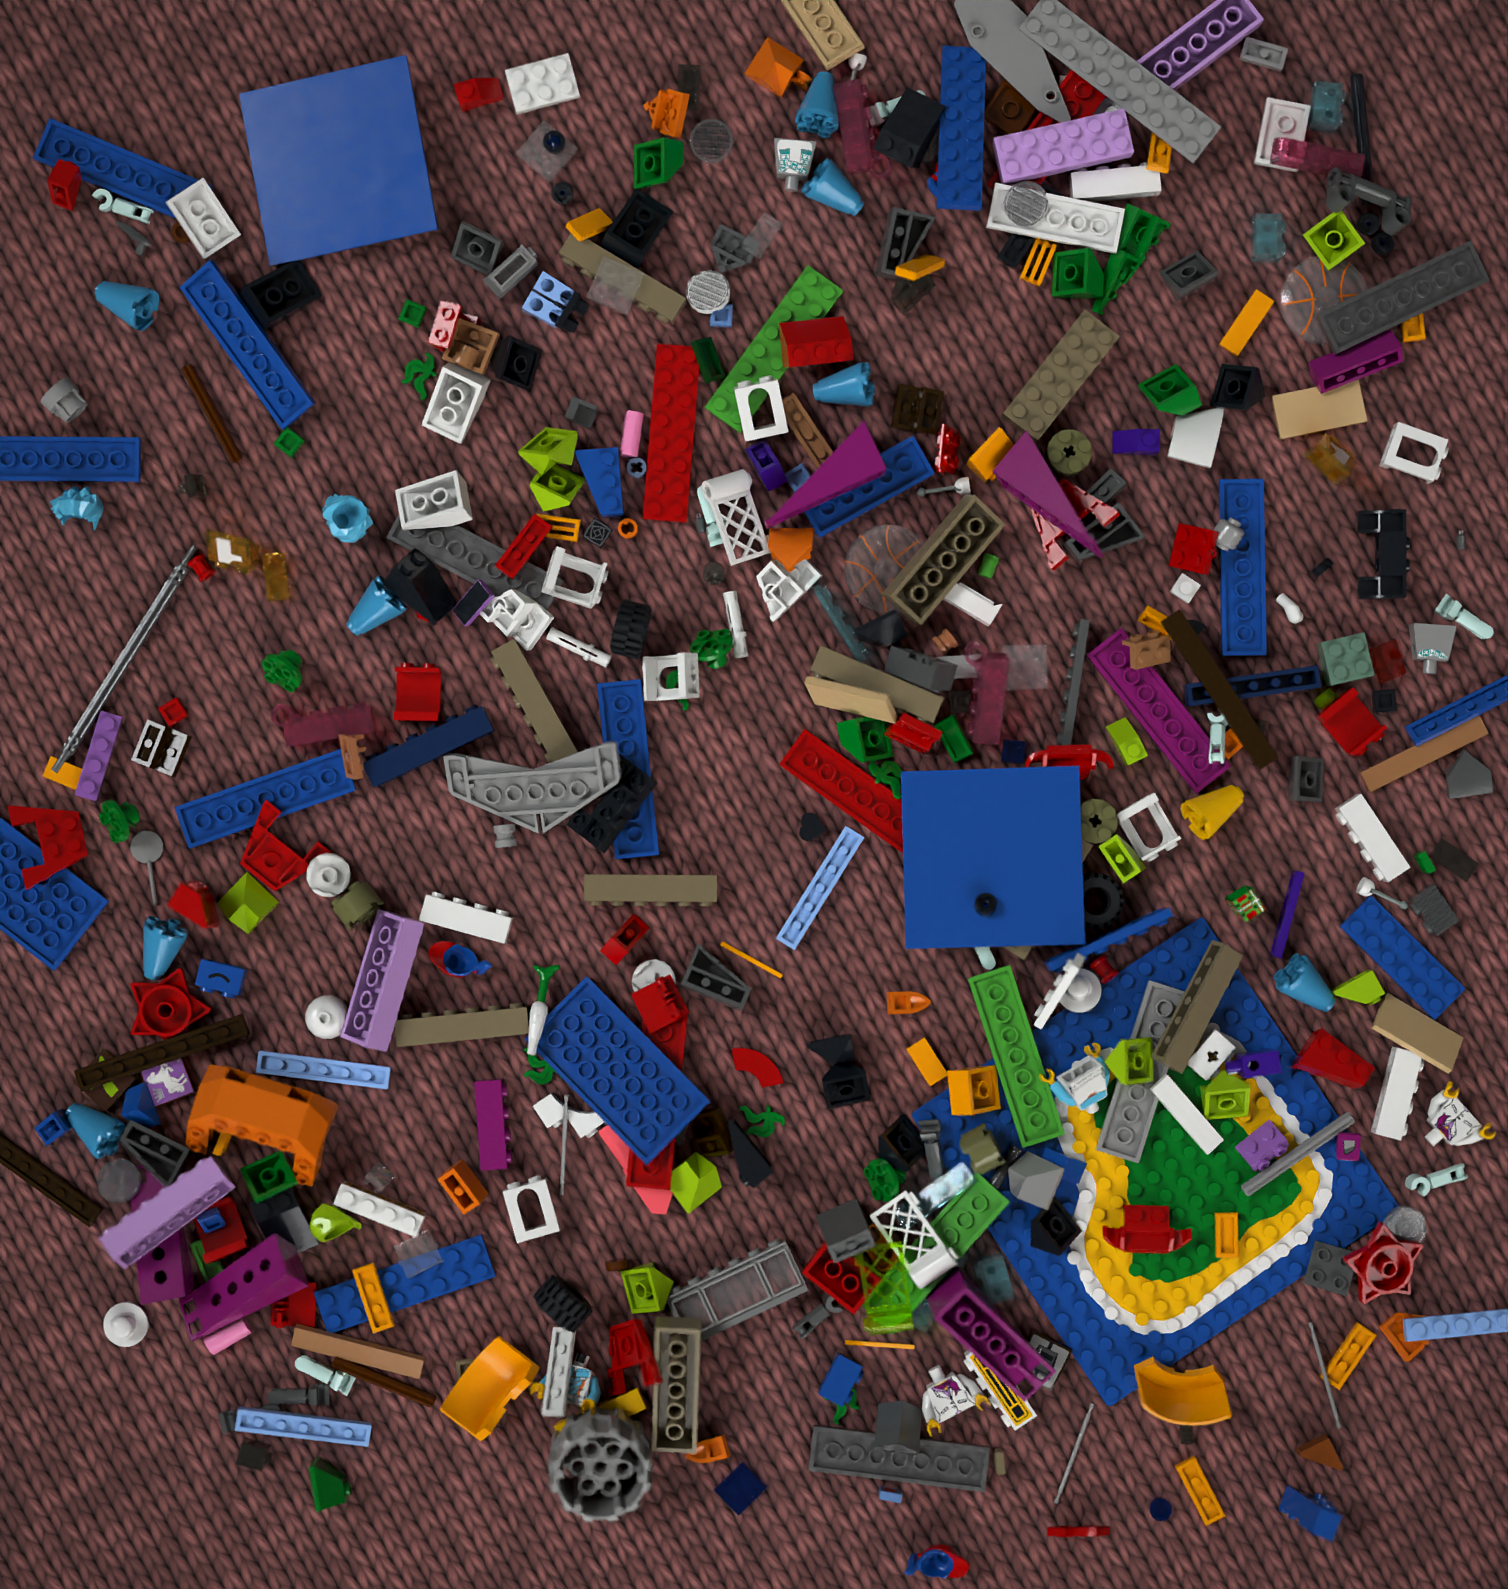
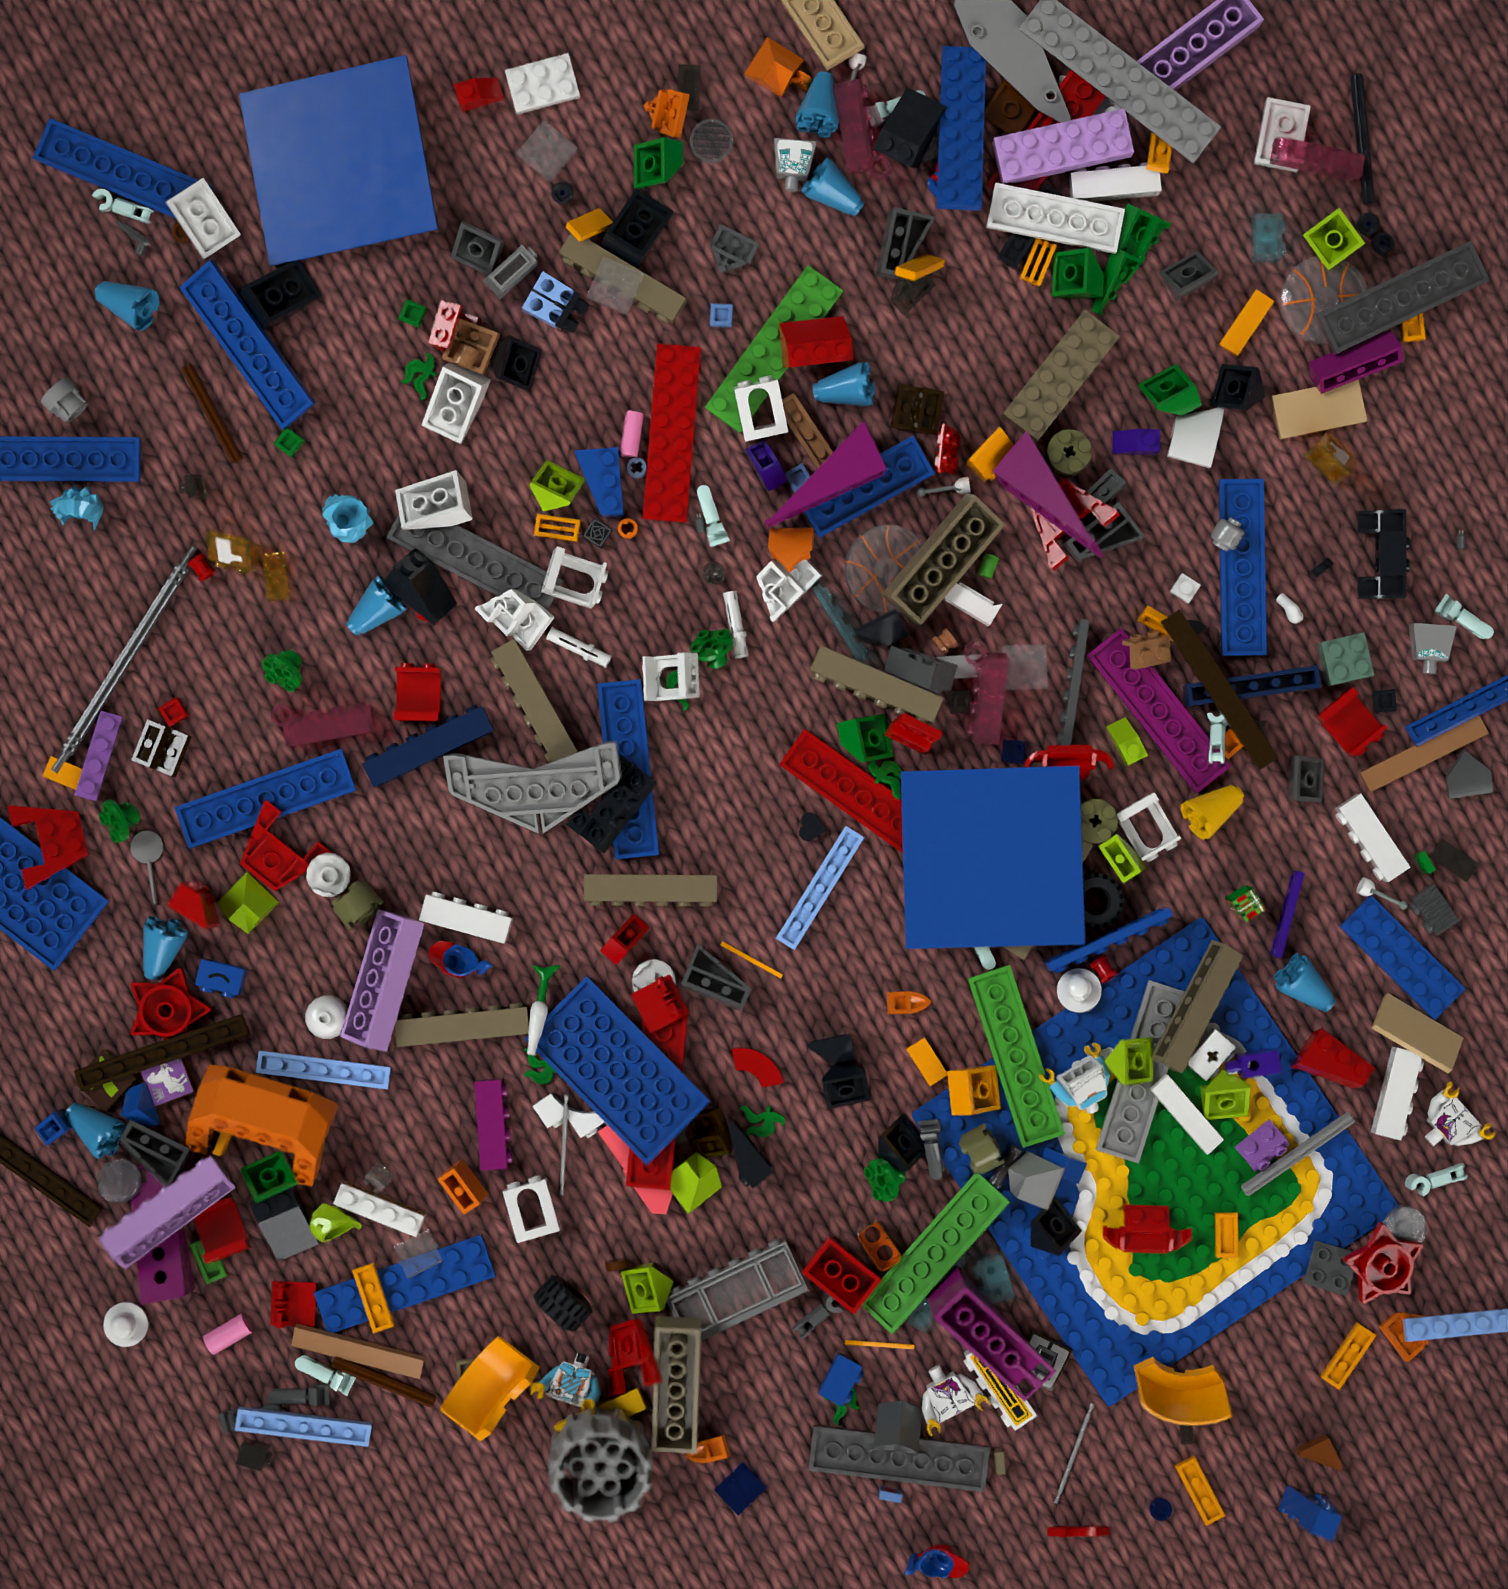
(64, 184): red slope -> none
(211, 1220): blue tile -> none
(246, 1286): magenta piece -> none
(328, 1485): green slope -> none
(352, 763): nougat plate -> none
(473, 602): black tile -> none
(504, 835): light grey wheel -> none
(523, 546): red plate -> none
(549, 448): lime slope -> none
(554, 142): black tile -> none
(558, 1373): white tile -> none
(581, 412): dark grey panel -> none
(630, 629): black tyre -> none
(708, 292): tile -> none
(708, 360): dark green tile -> none
(728, 488): white piece -> none
(762, 235): clear tile -> none
(845, 1230): dark grey panel -> none
(851, 699): tan tile -> none
(890, 1317): clear neon green piece -> none
(935, 1260): white piece -> none
(938, 1193): clear light blue plate -> none
(954, 738): green tile -> none
(985, 904): black tile -> none
(1025, 203): clear tile -> none
(1061, 983): white plate -> none
(1193, 548): red plate -> none
(1263, 54): light grey plate -> none
(1324, 1375): light grey piece -> none
(1325, 106): clear light blue brick -> none
(1325, 699): clear neon green tile -> none
(1344, 187): dark grey piece -> none
(1348, 1146): magenta slope -> none
(1361, 988): lime slope -> none
(1387, 661): clear red piece -> none
(1390, 459): white panel -> none

